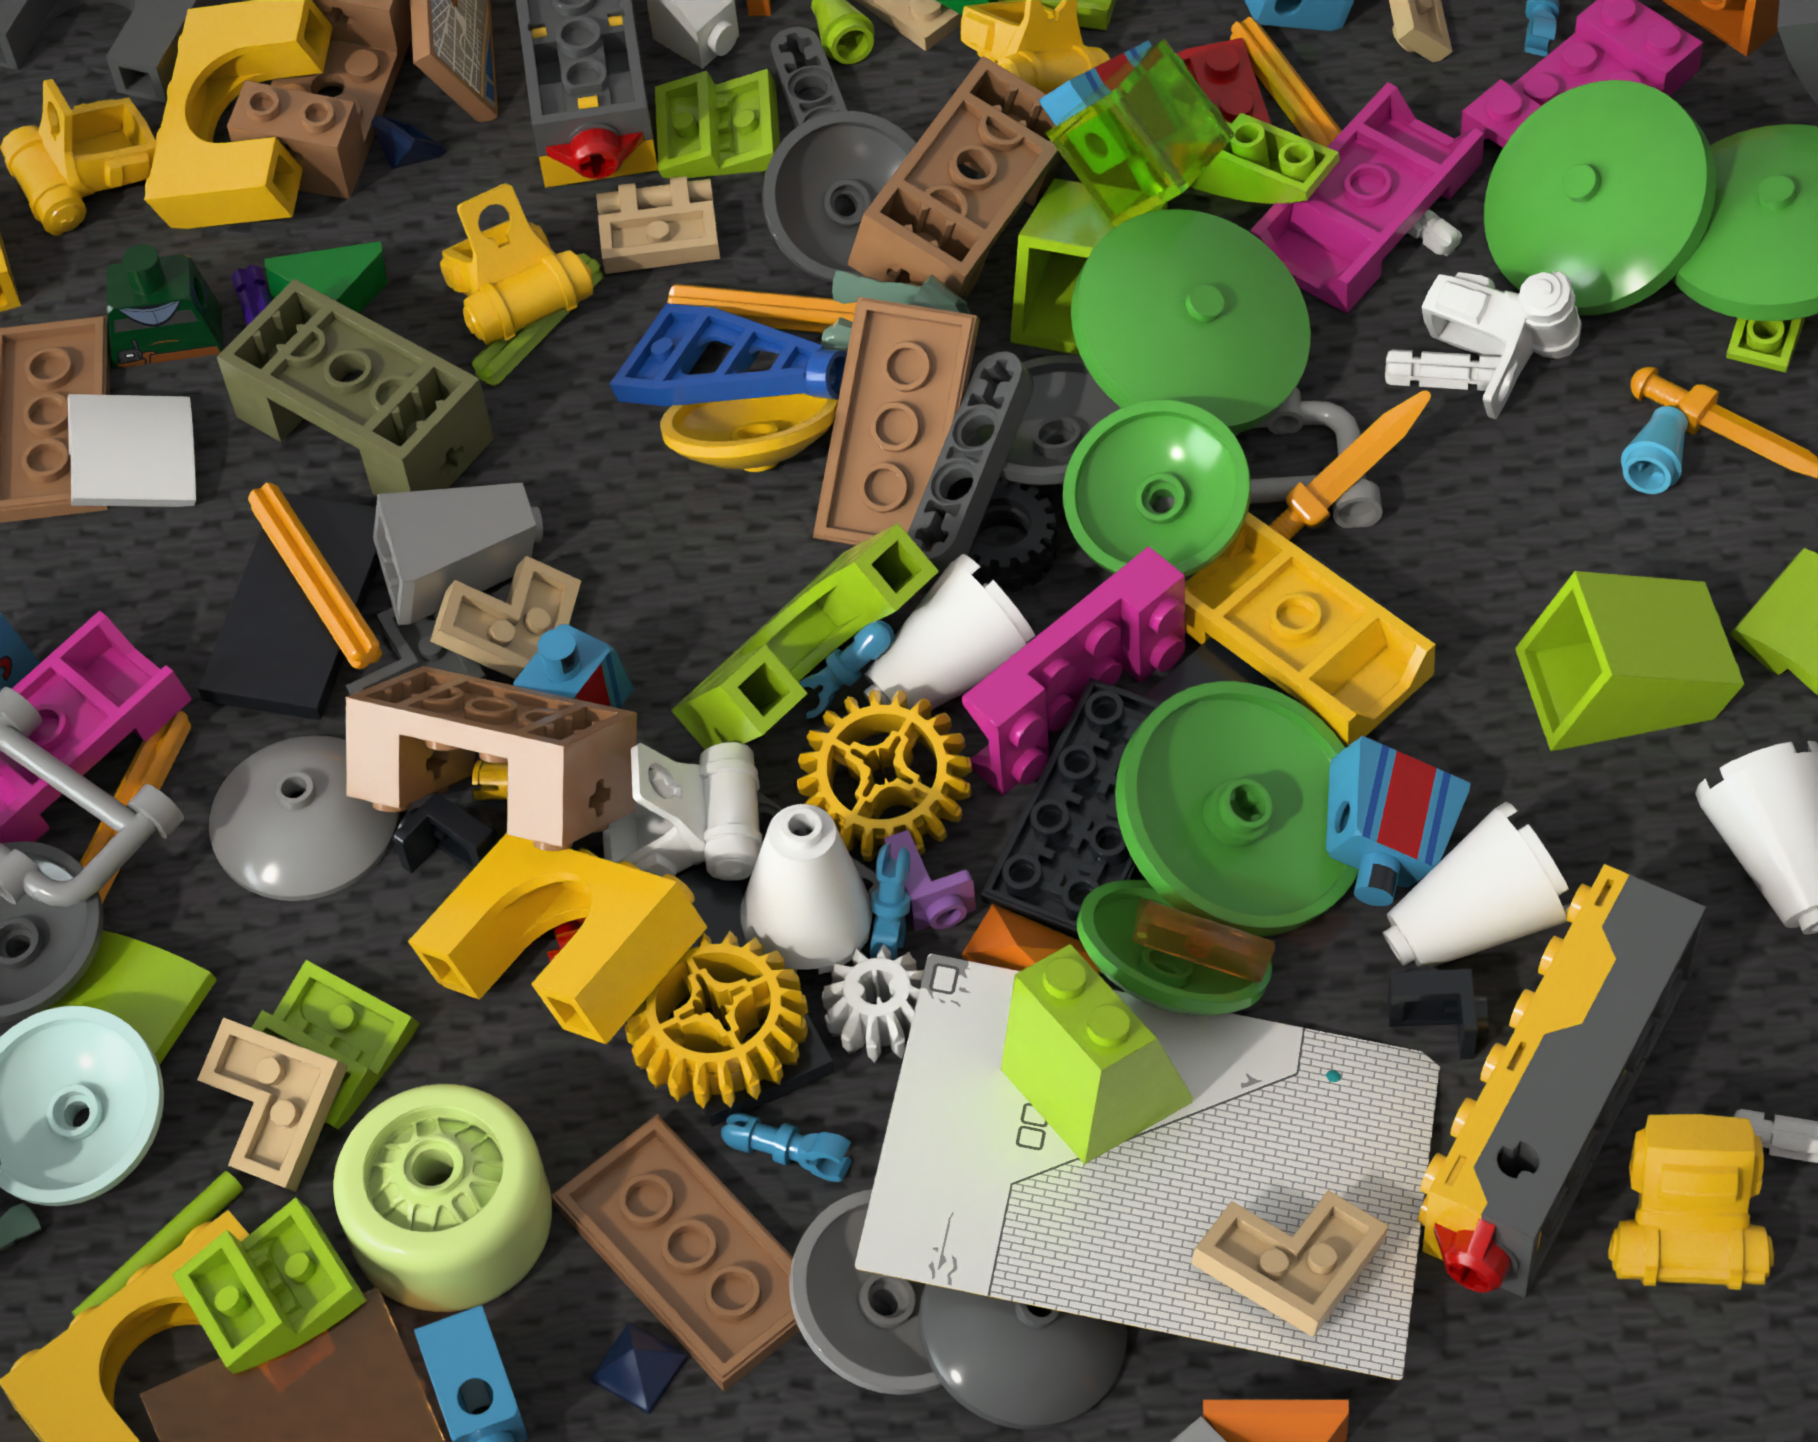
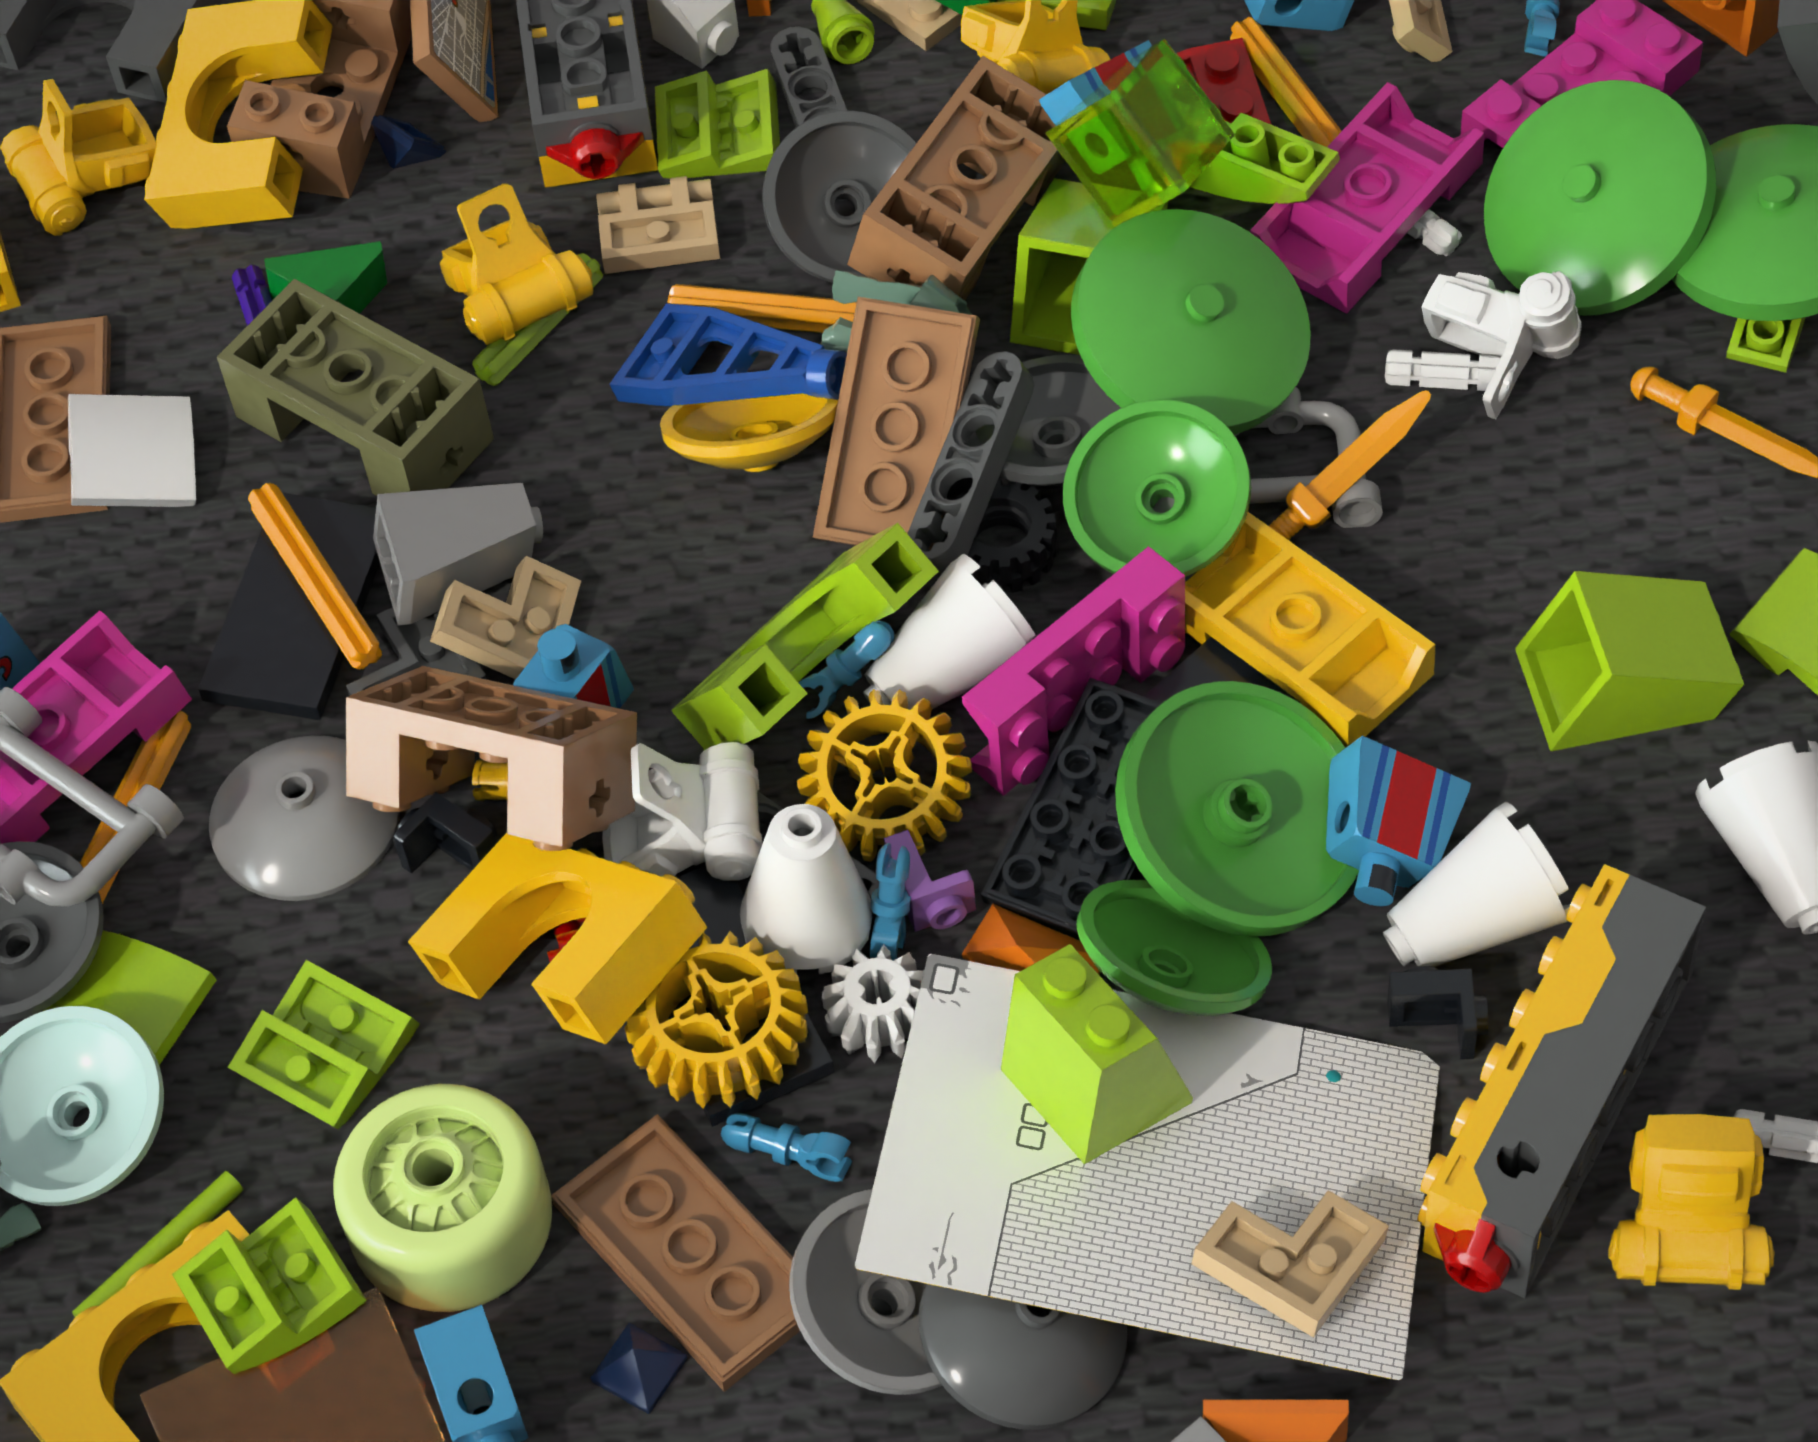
(160, 309): dark green torso -> none
(289, 1094): tan plate -> none
(1202, 941): clear orange slope -> none
(1656, 454): medium azure cone -> none

